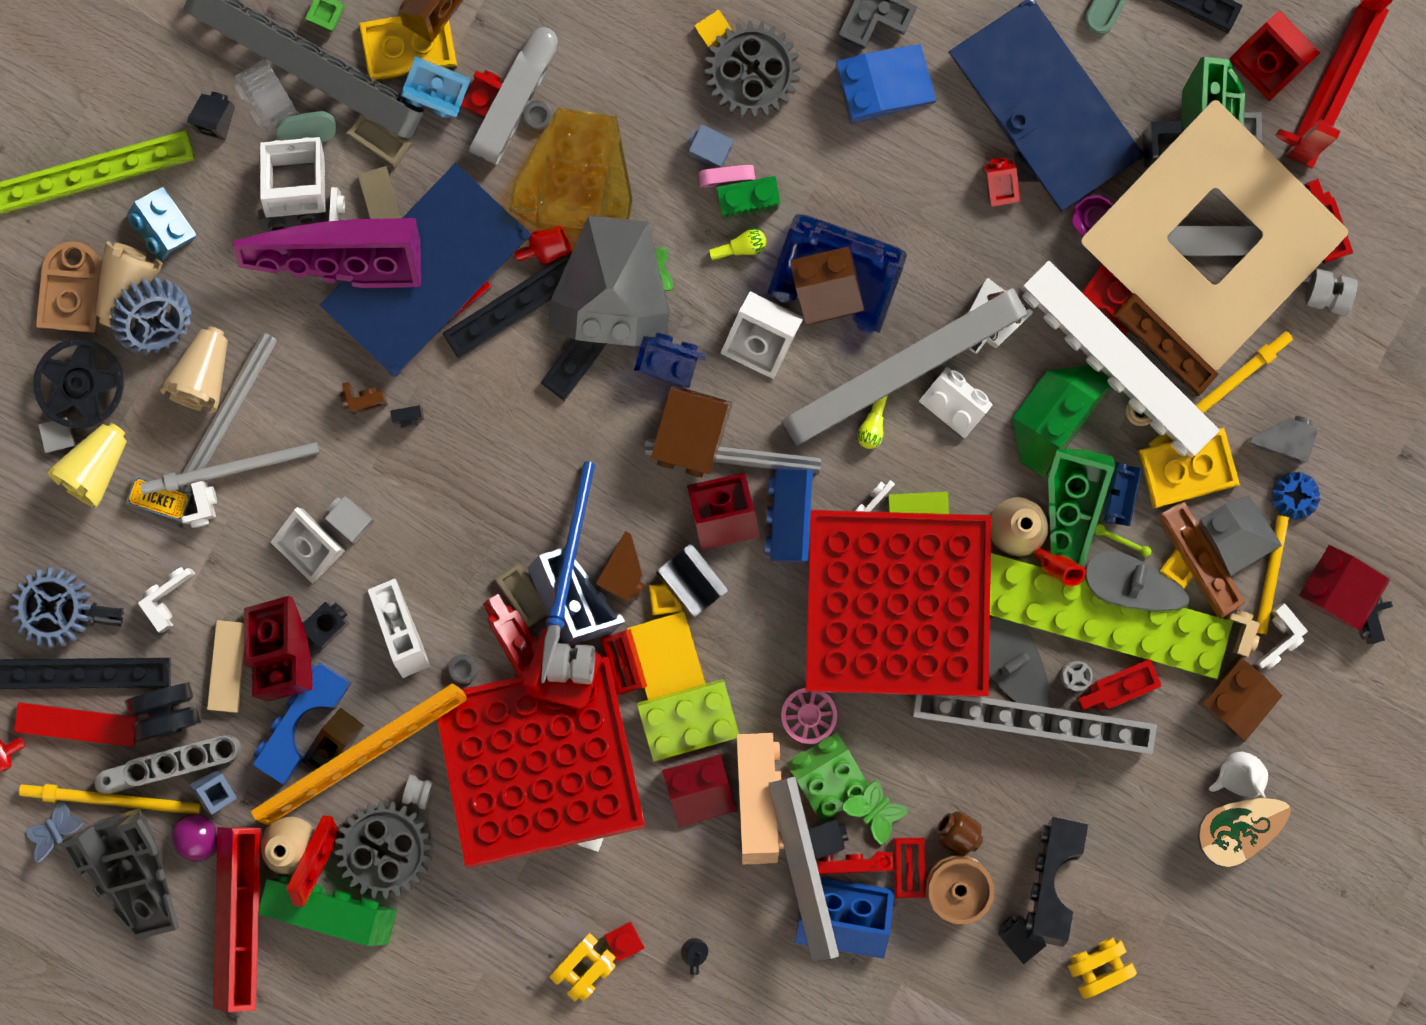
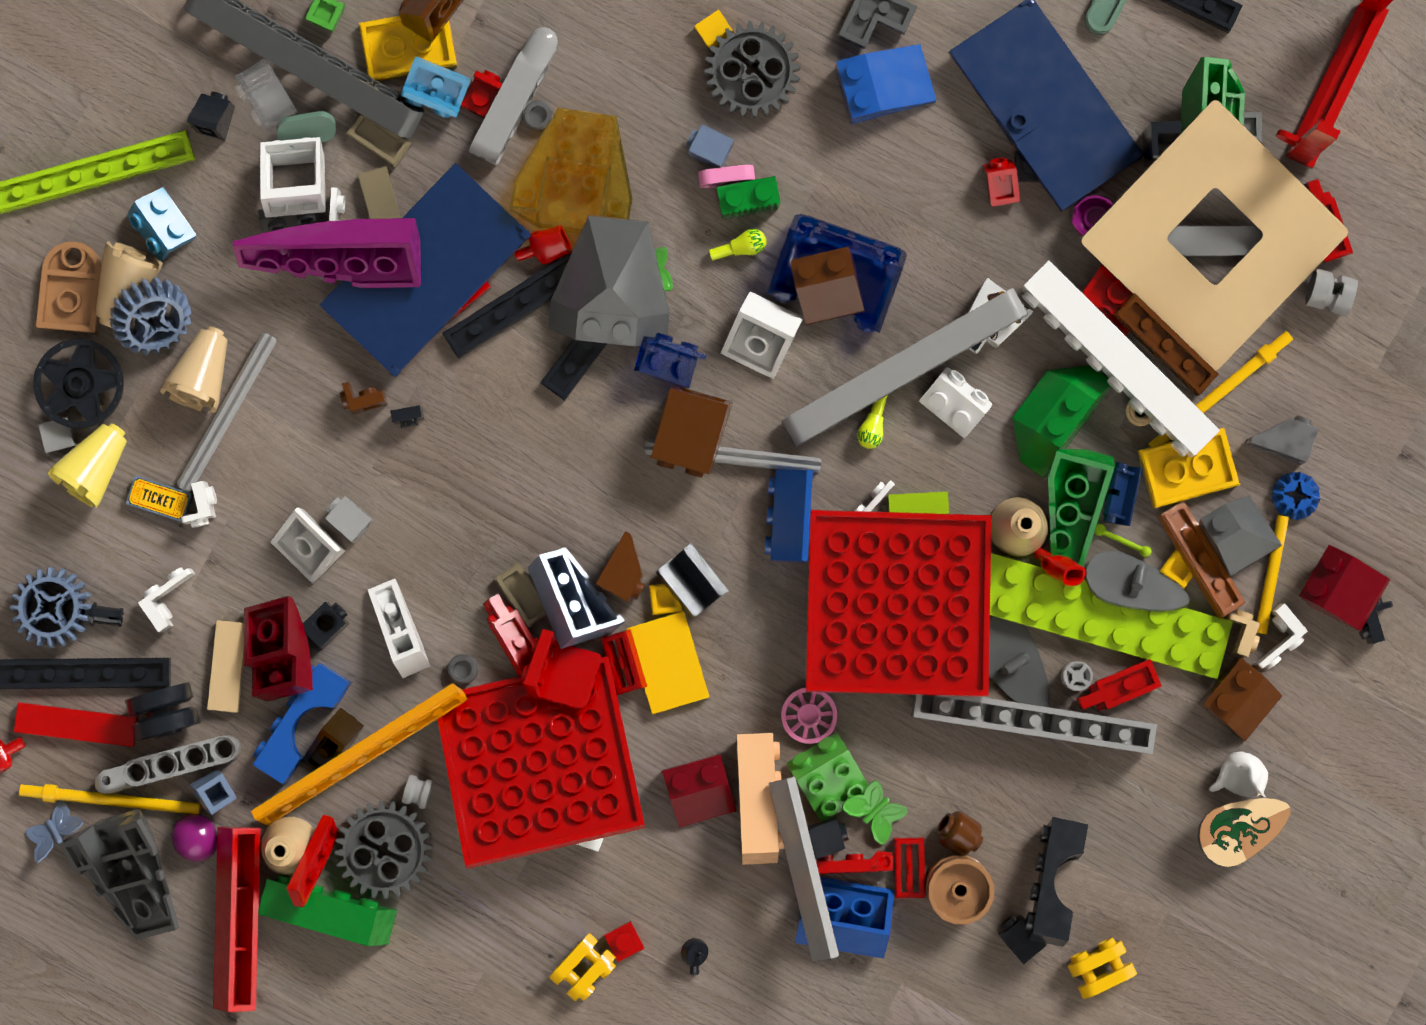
(172, 481): light grey bar -> none
(557, 612): blue piece -> none
(573, 664): light grey wheel -> none
(688, 720): lime plate -> none
(723, 511): dark red slope -> none
(1274, 55): red slope -> none

